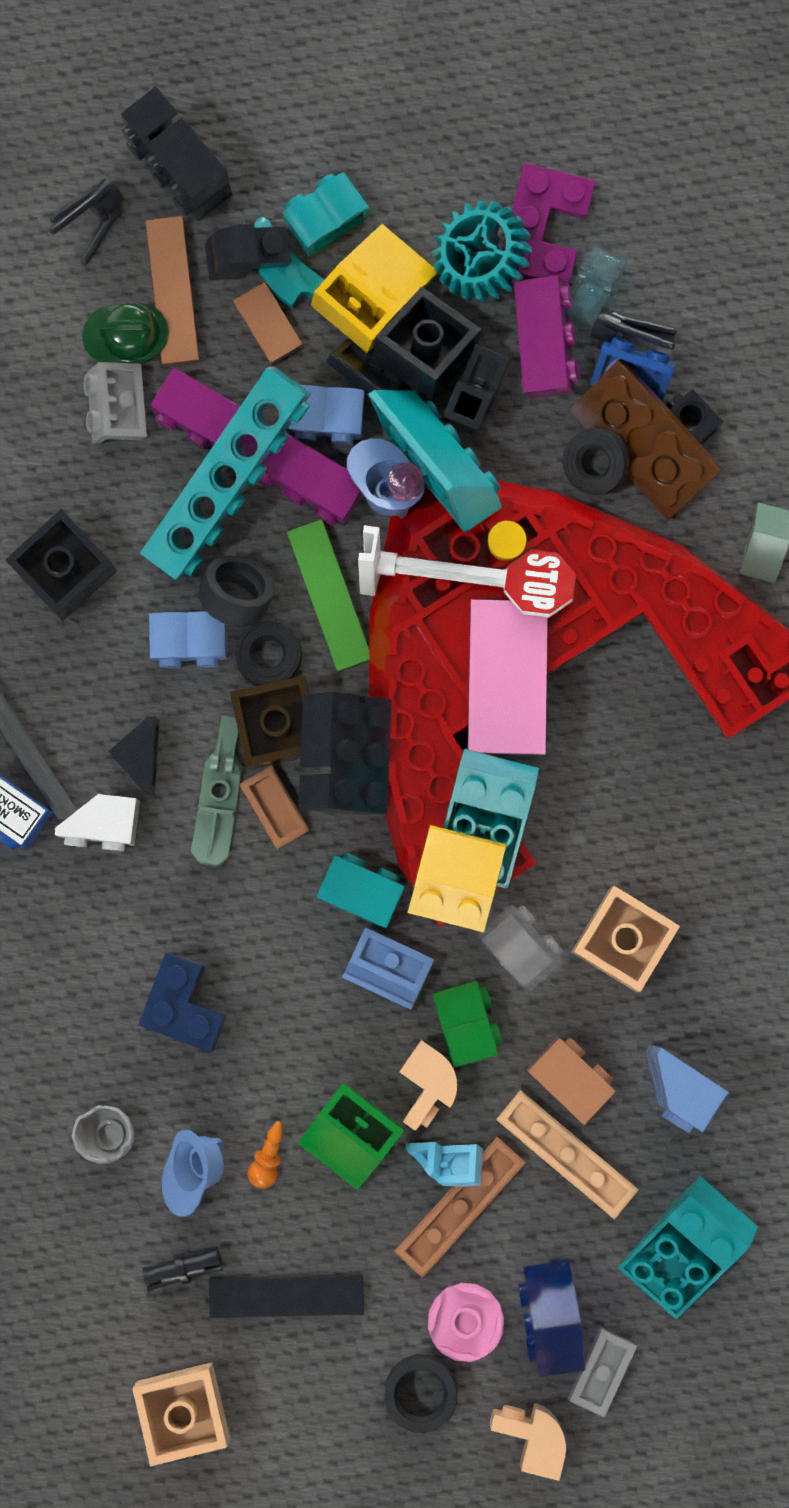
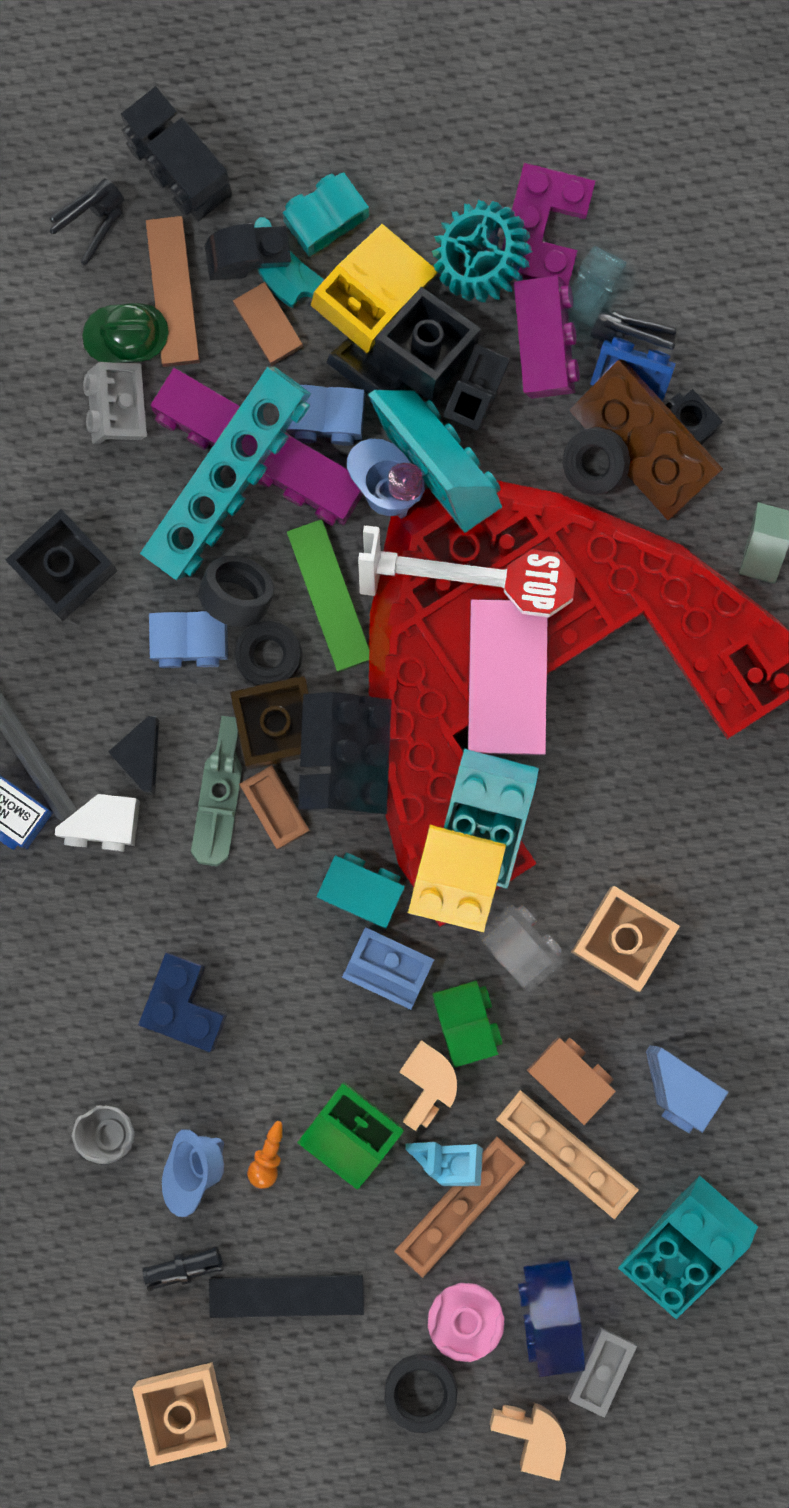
(507, 540): yellow tile -> none

